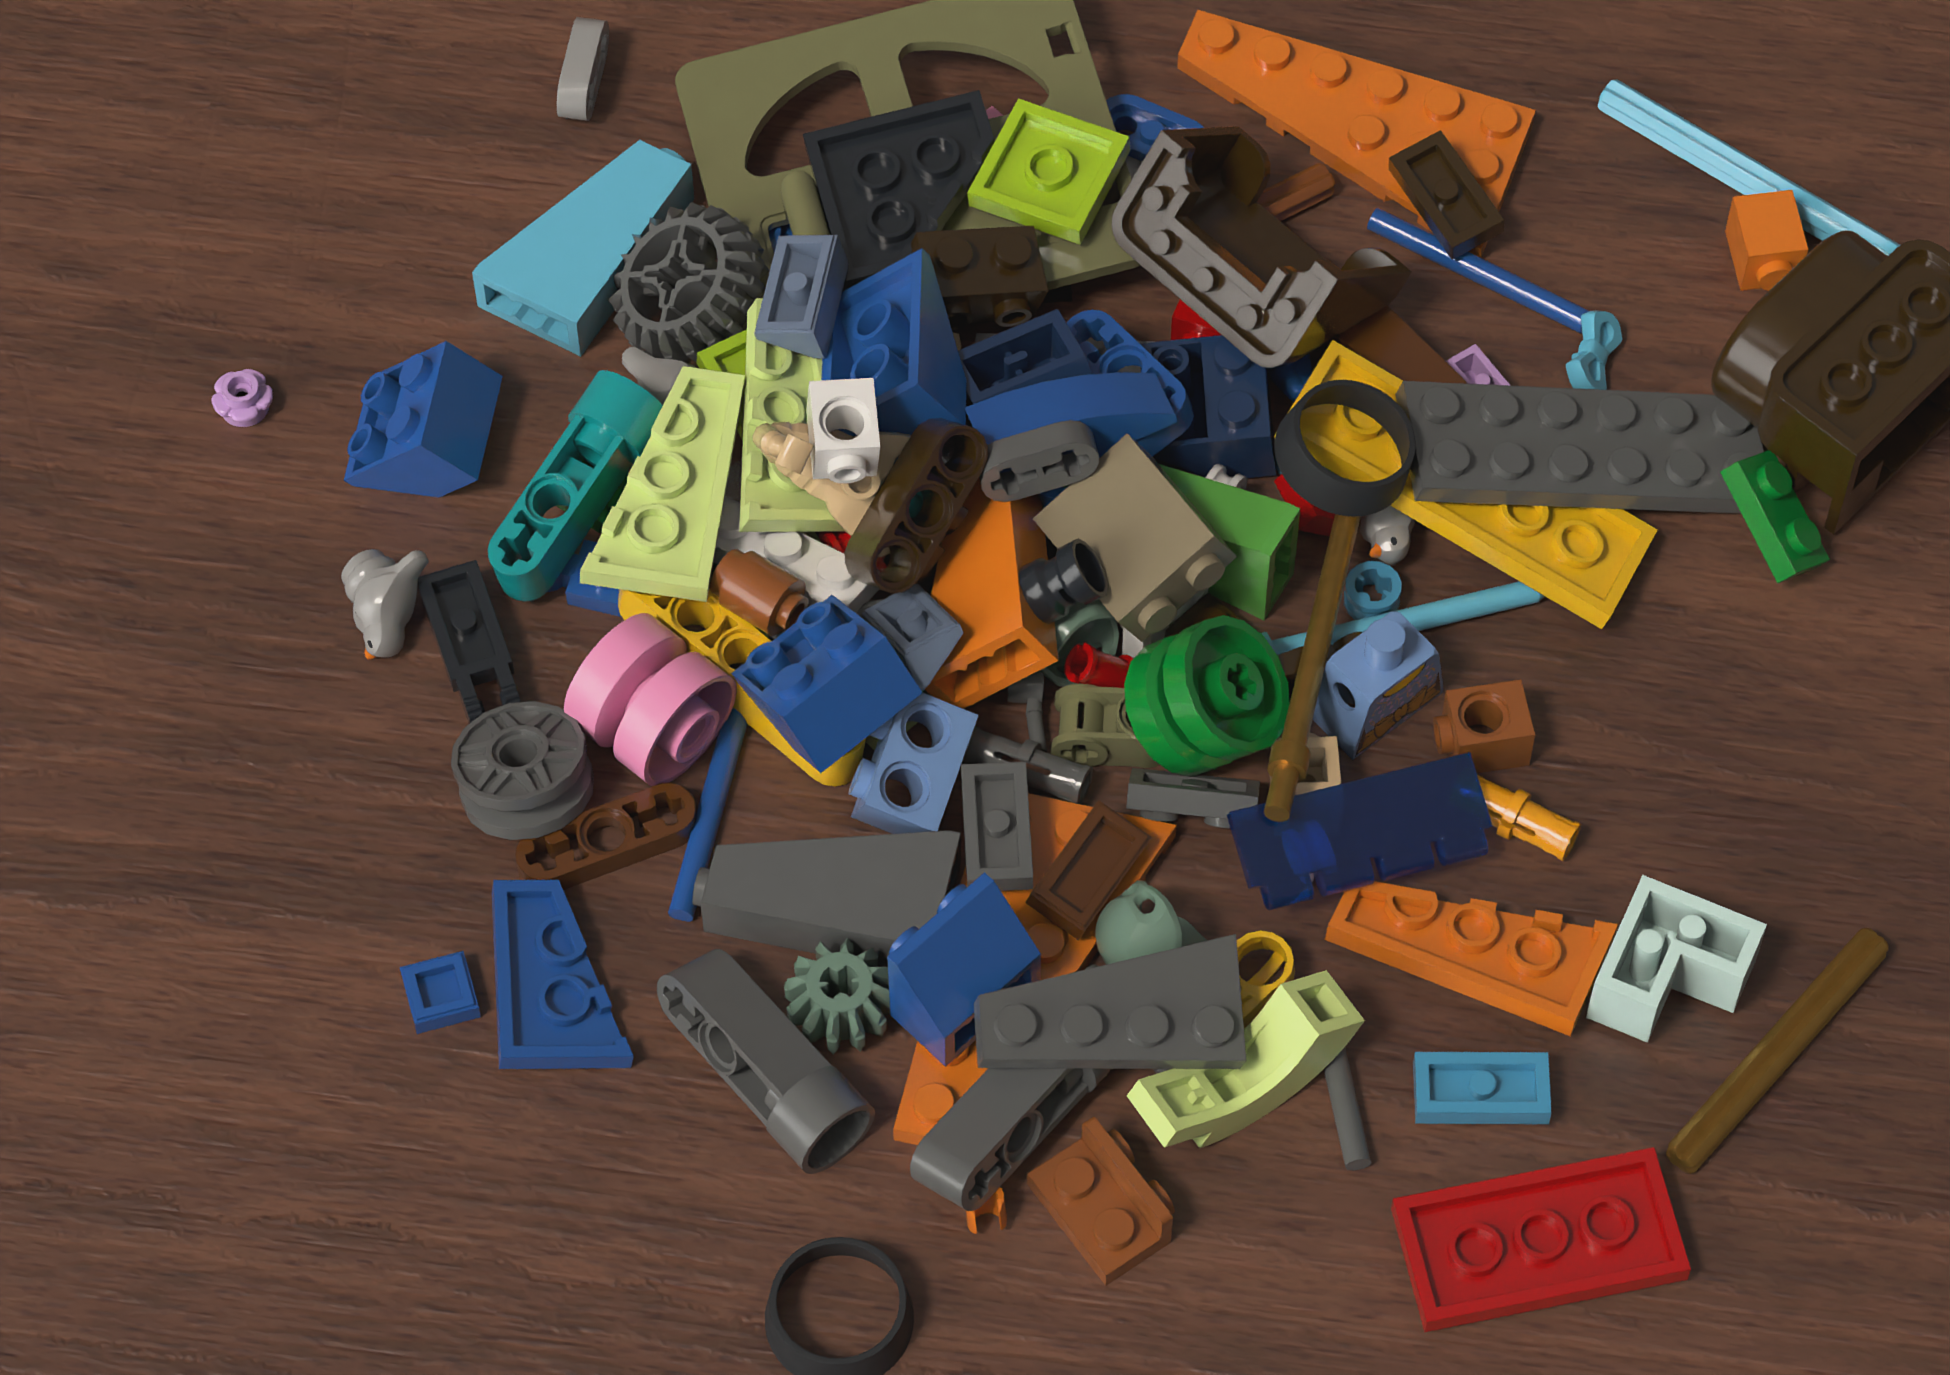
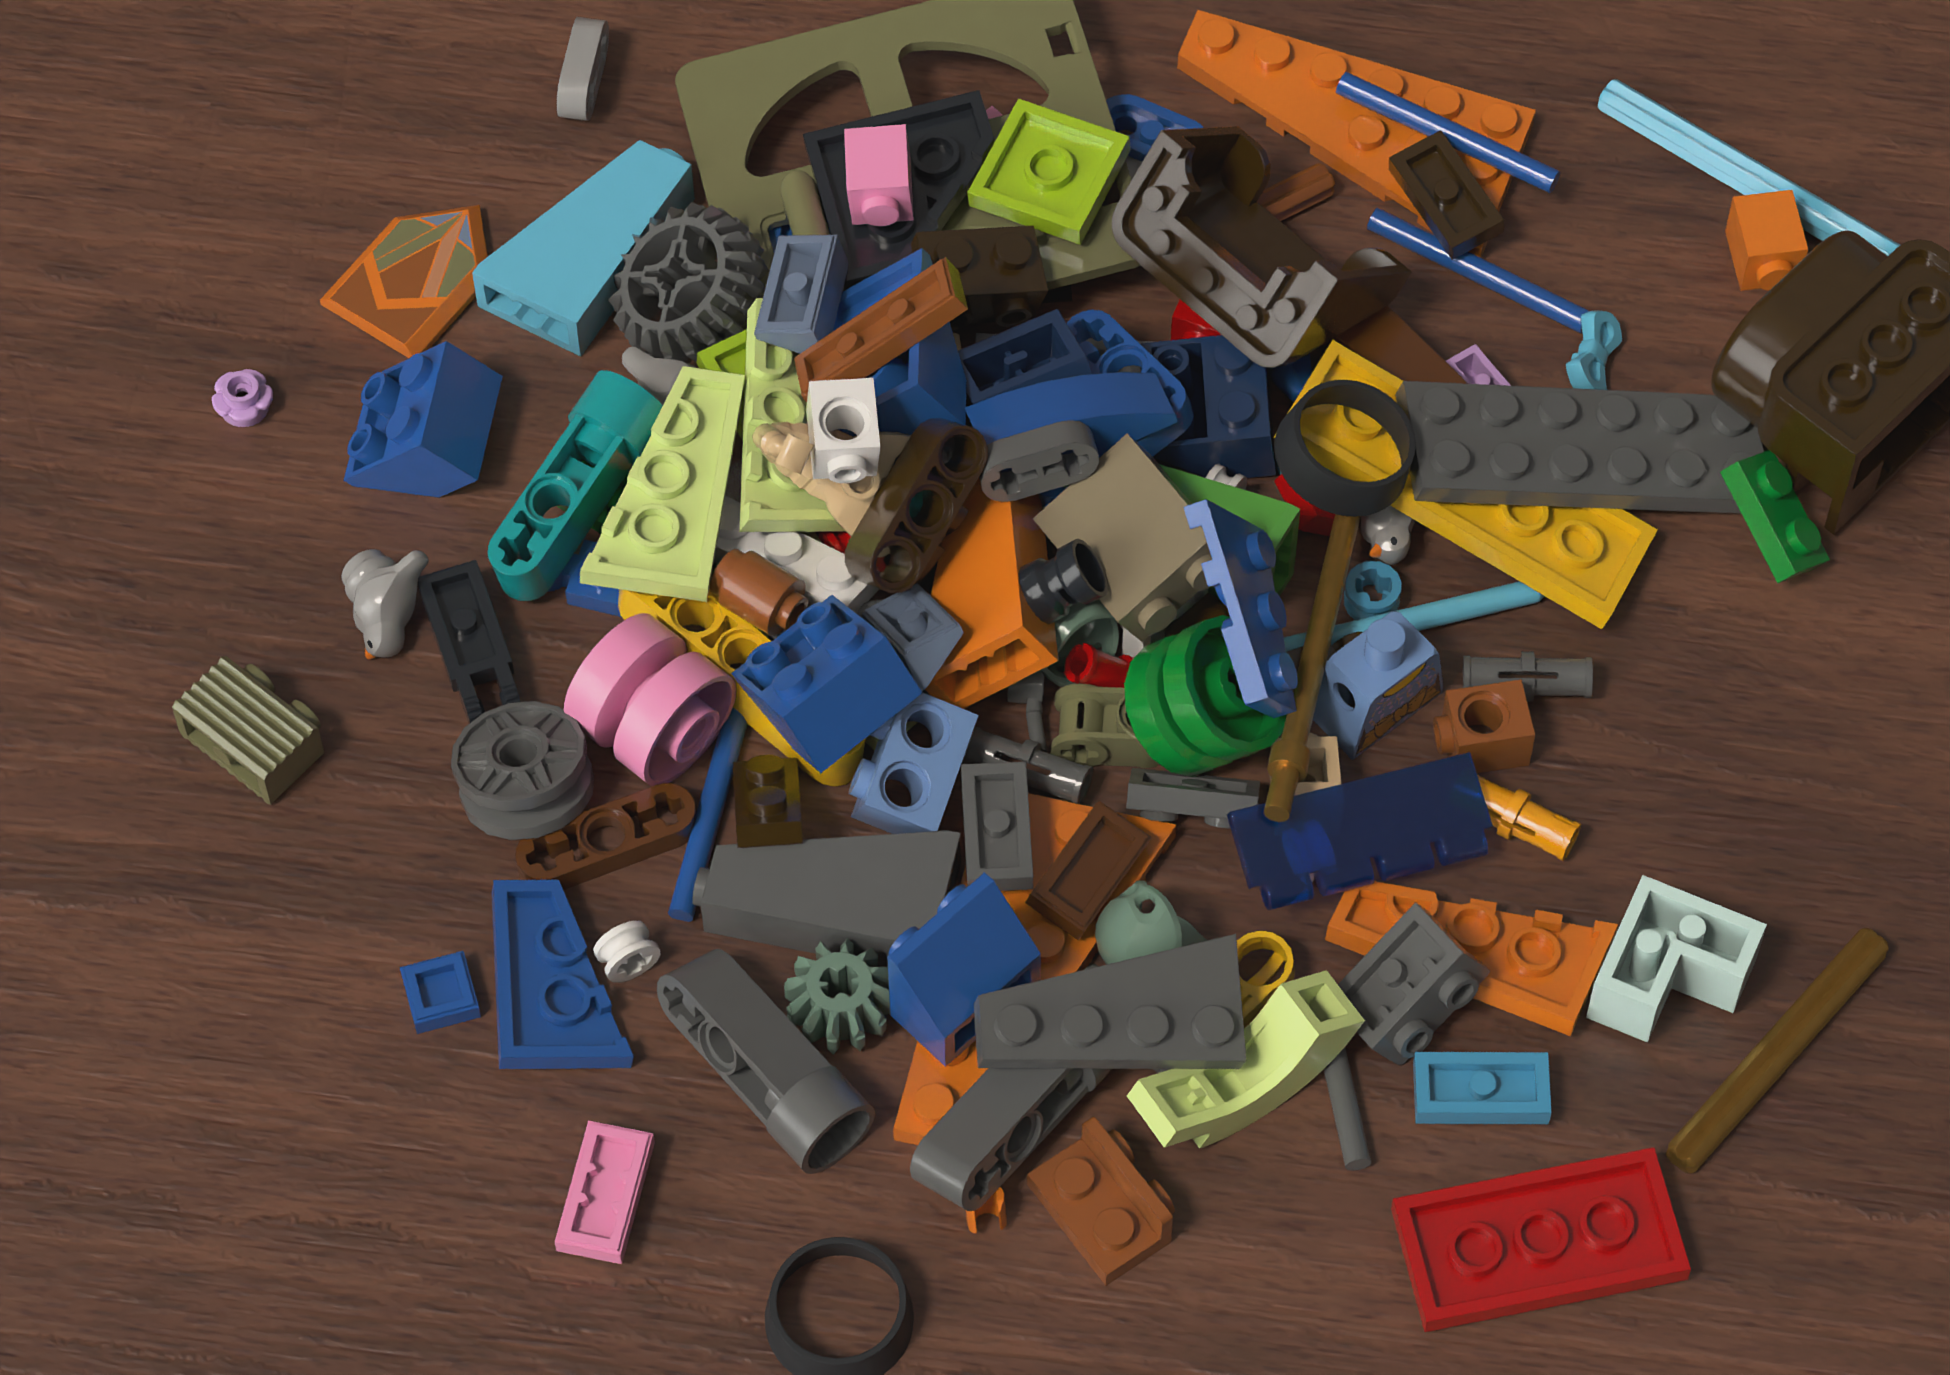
(249, 728): none -> olive brick
(413, 278): none -> tile
(604, 1192): none -> bright pink plate
(626, 951): none -> white bush
(767, 802): none -> dark brown plate
(878, 175): none -> bright pink brick
(885, 328): none -> dark orange tile
(1245, 584): none -> blue wing
(1411, 985): none -> dark grey bracket
(1460, 137): none -> blue bar
(1572, 675): none -> dark grey pin

